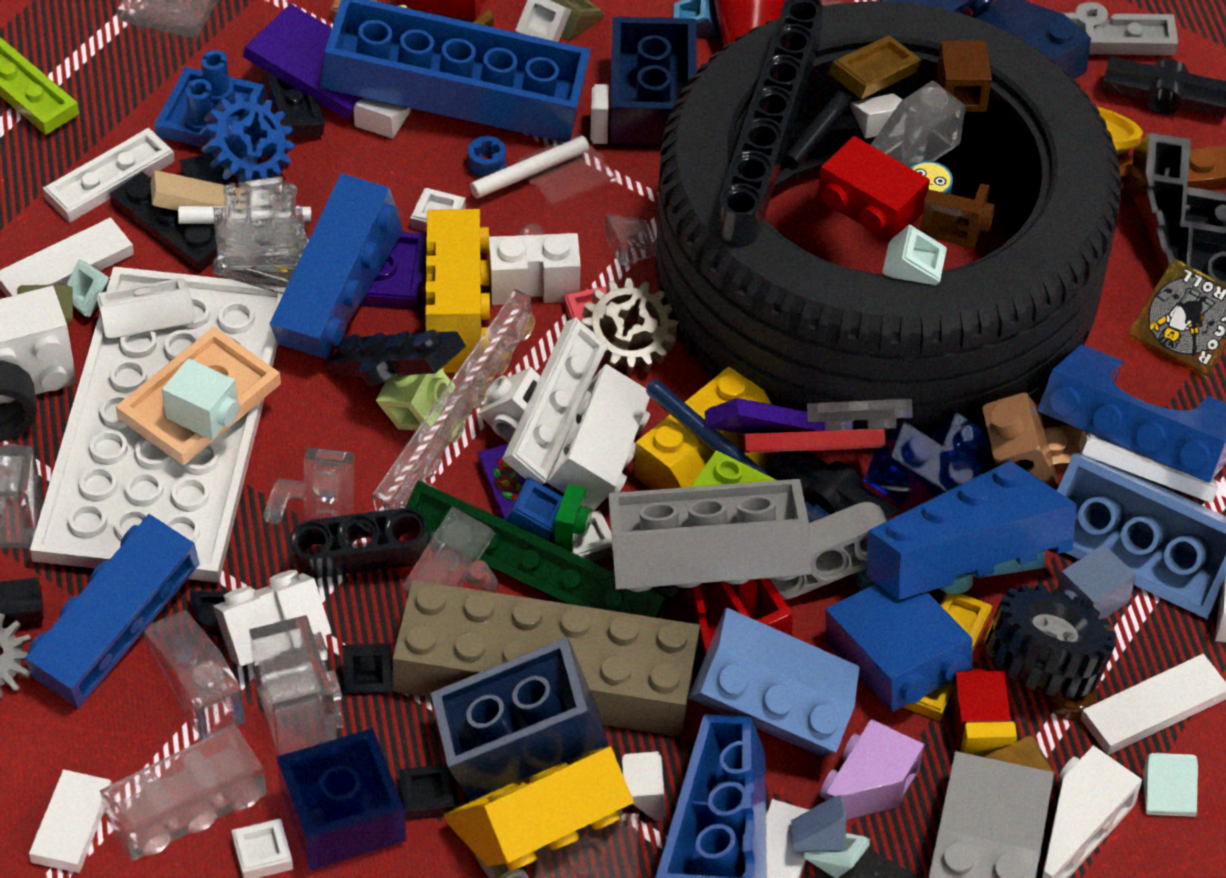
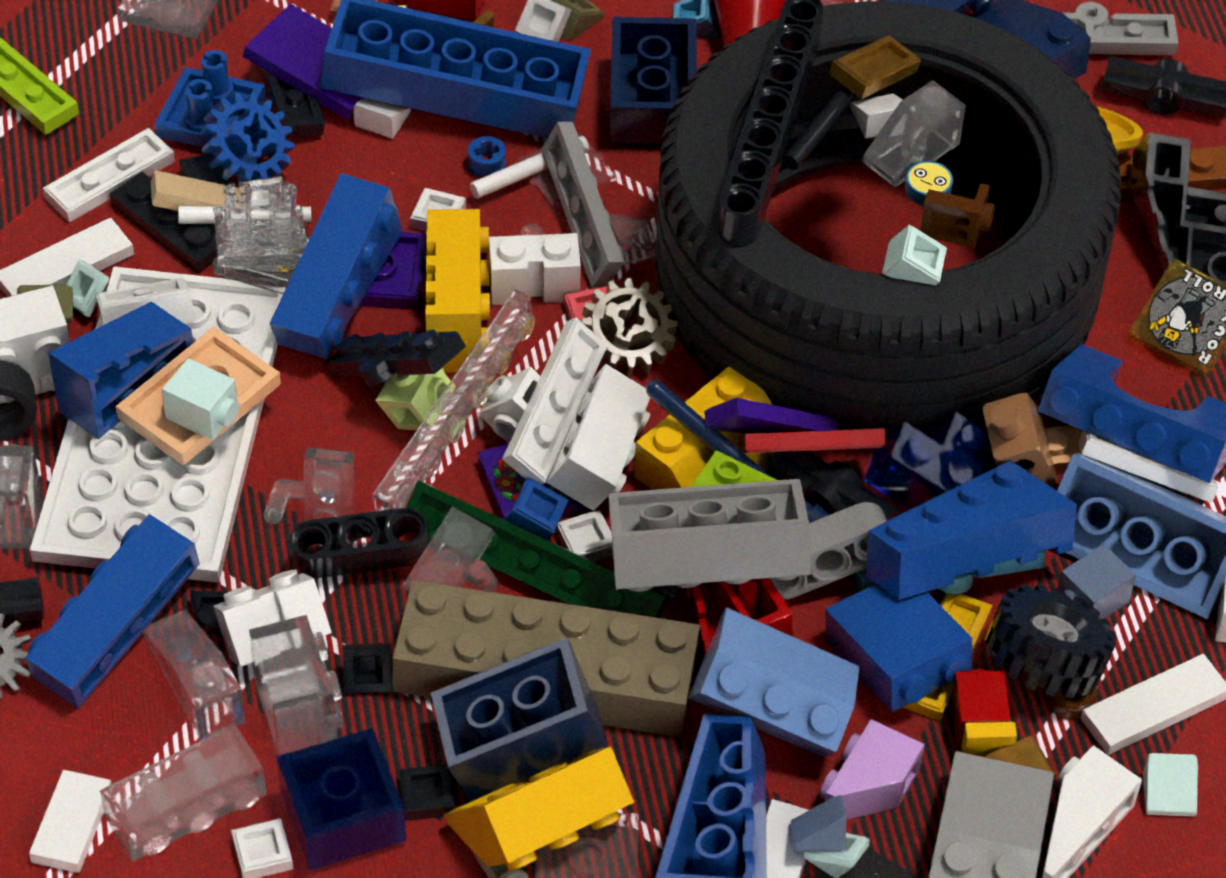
(112, 362): none -> blue wedge
(572, 517): green plate -> none
(583, 204): none -> light grey plate
(599, 114): white tile -> none
(645, 782): white slope -> none
(841, 415): clear plate -> none
(872, 188): red brick -> none
(965, 72): reddish brown brick -> none

